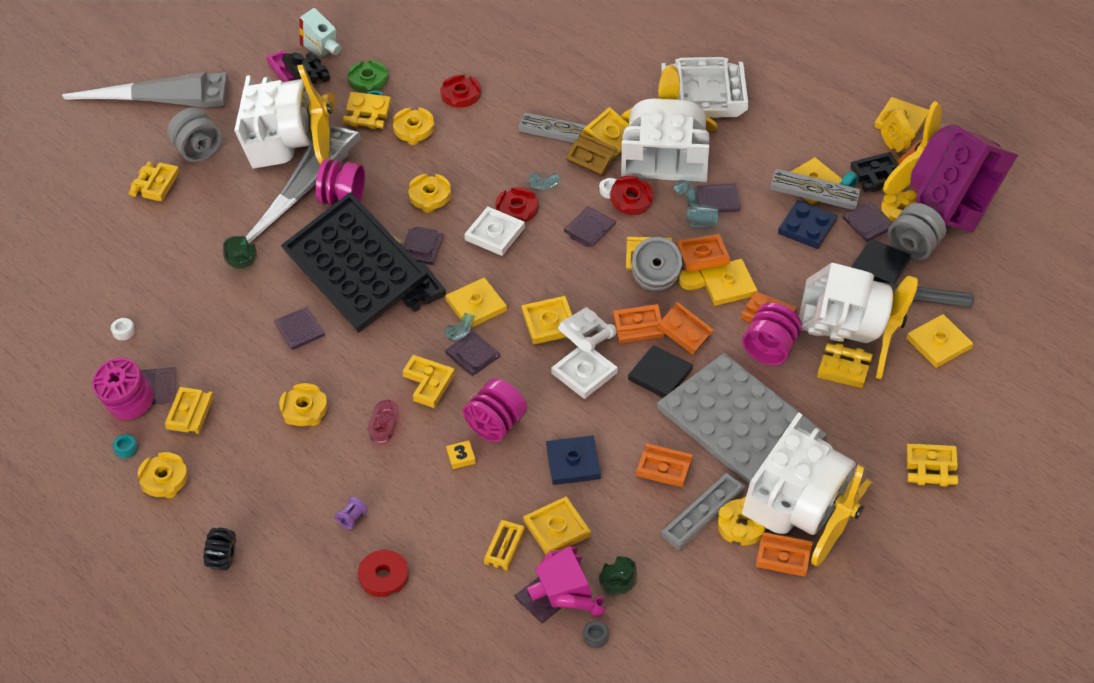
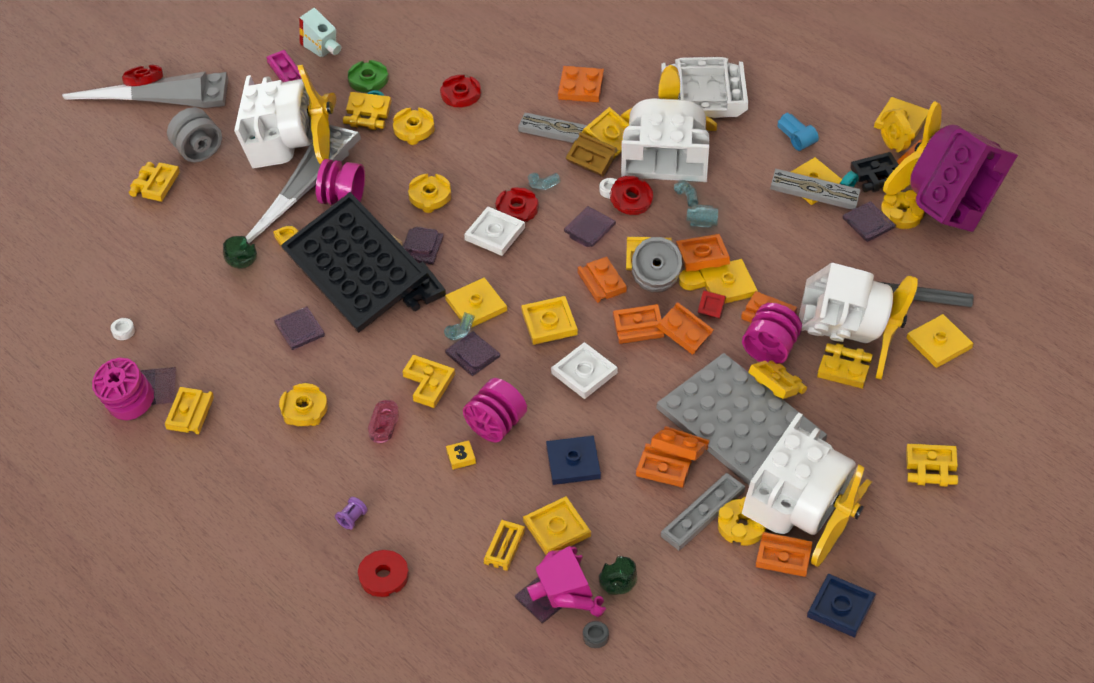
(125, 446): teal tile -> none
(142, 76): none -> red tile
(165, 486): yellow plate -> none
(219, 548): black gear -> none
(284, 234): none -> yellow tile
(311, 61): black plate -> none
(581, 84): none -> orange plate
(583, 324): white plate -> none
(602, 279): none -> orange plate
(660, 371): black tile -> none
(680, 443): none -> orange plate
(711, 304): none -> red tile
(719, 196): clear purple piece -> none
(777, 379): none -> yellow plate
(800, 135): none -> dark azure piece
(807, 224): dark blue plate -> none
(841, 605): none -> dark blue plate
(882, 261): black tile -> none
(917, 231): light grey wheel -> none

